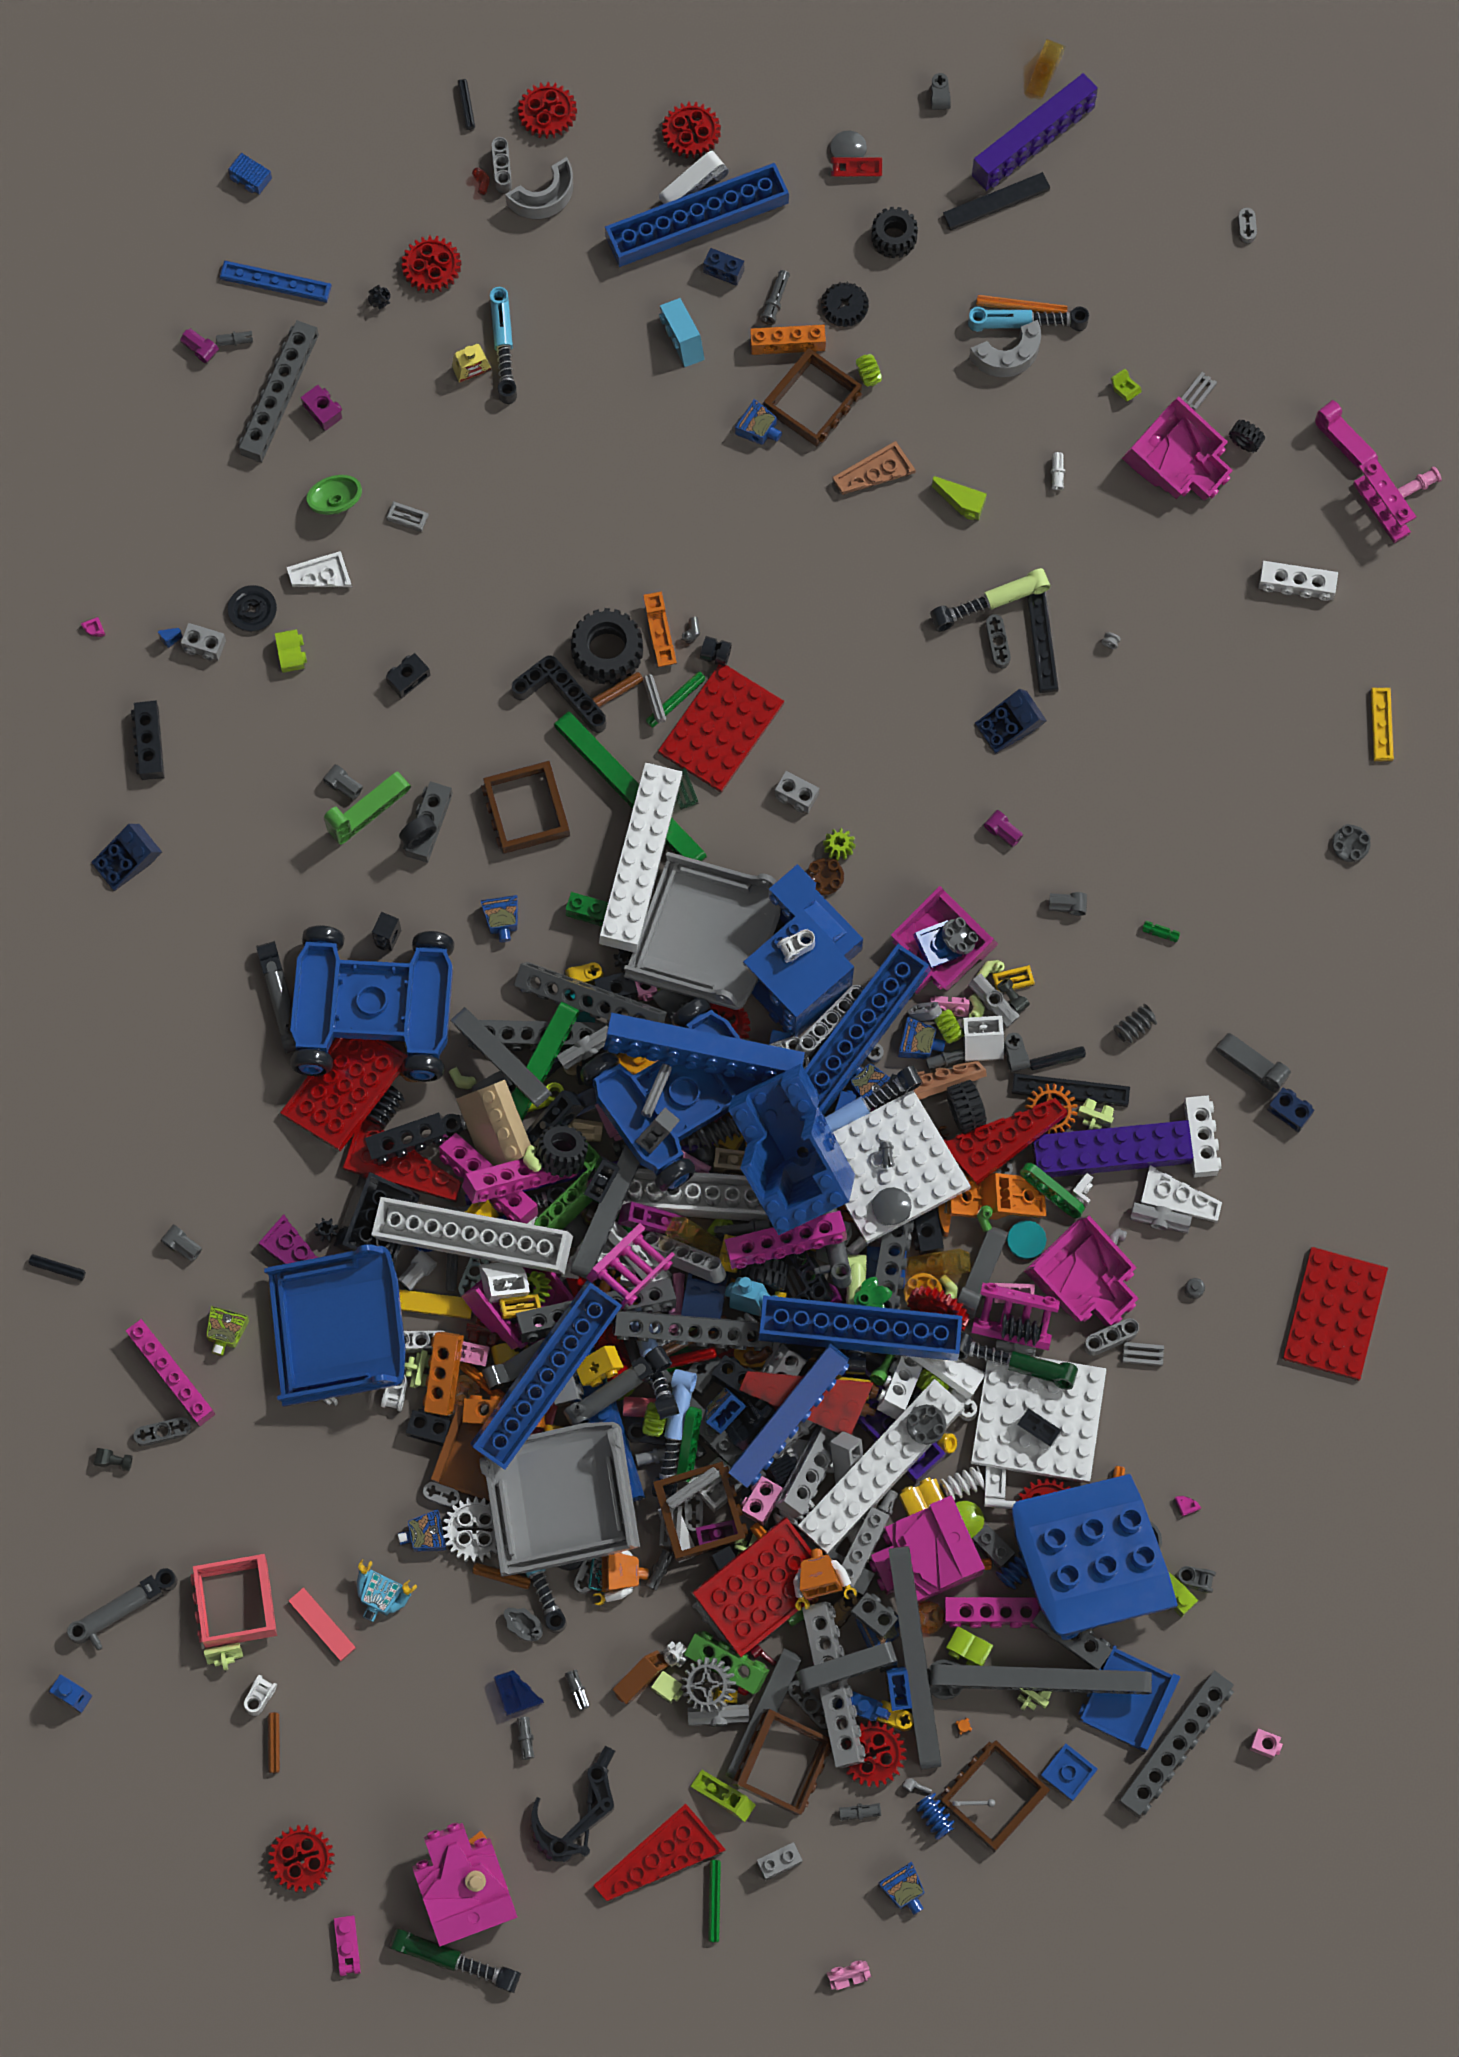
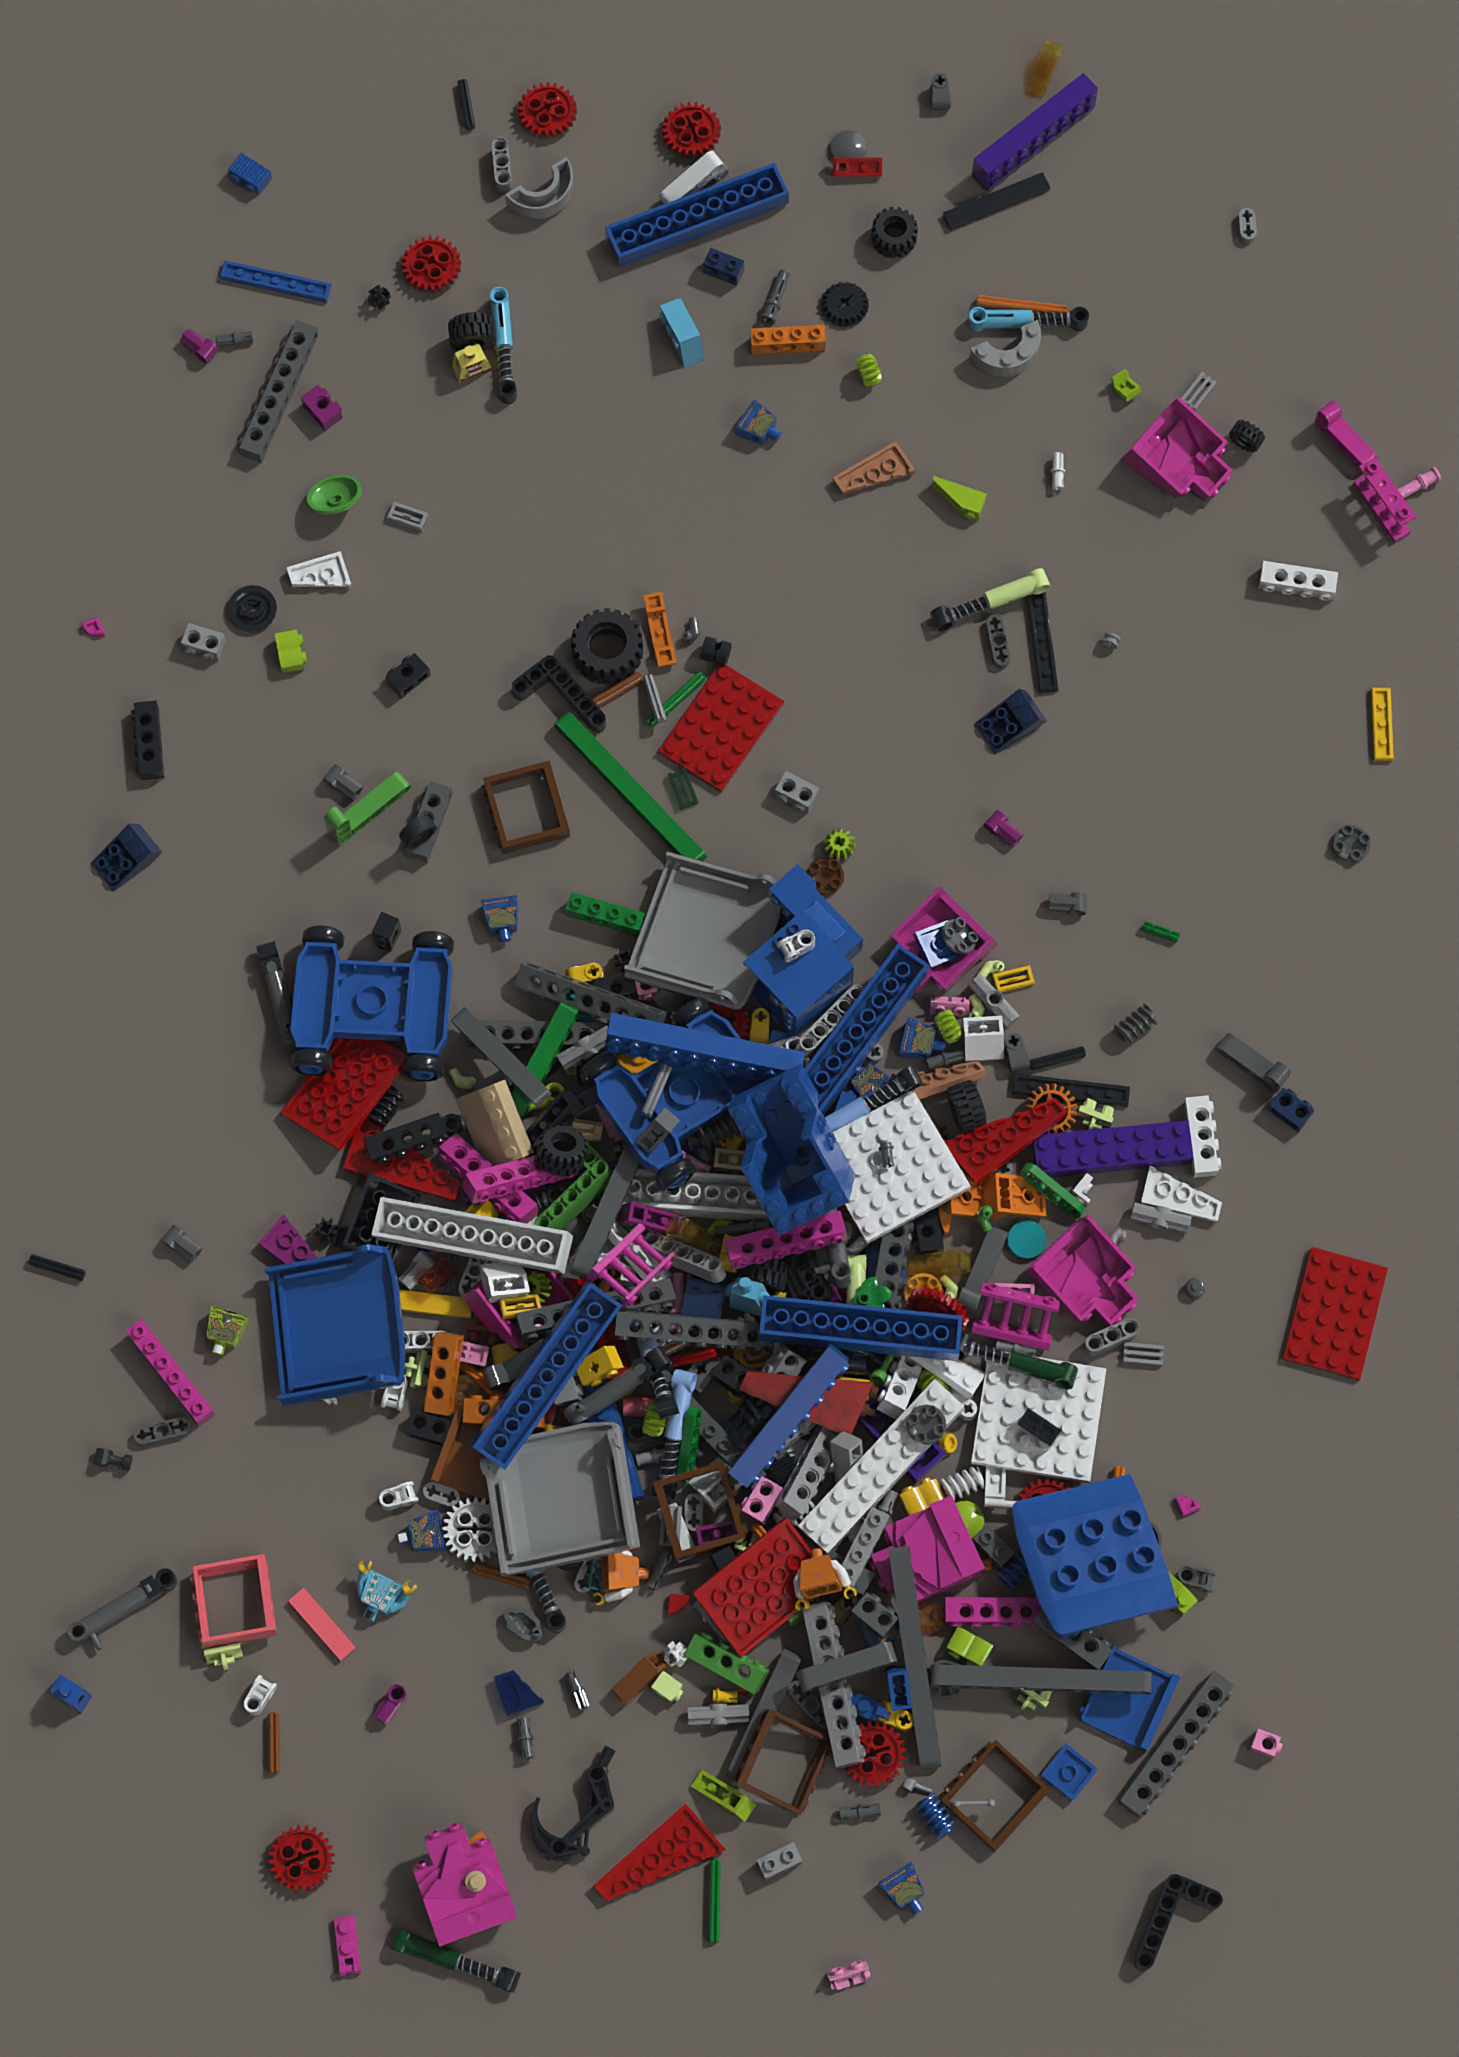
(170, 636): blue slope -> none
(389, 1705): none -> magenta piece
(399, 1495): none -> white piece
(437, 1275): none -> clear red hips
(471, 329): none -> black tyre
(483, 180): clear red arm -> none
(530, 1160): yellowish green arm -> none
(600, 1179): black brick -> none
(640, 857): white brick -> none
(677, 1603): none -> red tile
(692, 1488): light grey axle -> none
(709, 1694): light grey gear -> none
(725, 1408): blue torso -> none
(757, 1651): dark red hand -> none
(760, 1030): none -> yellow piece
(793, 375): reddish brown window -> none
(892, 1206): dark grey dish -> none
(925, 1011): light grey beam -> none
(963, 1726): orange piece -> none
(1017, 1002): pearl dark grey leg -> none
(1020, 1329): black piece -> none
(1166, 1914): none -> black beam

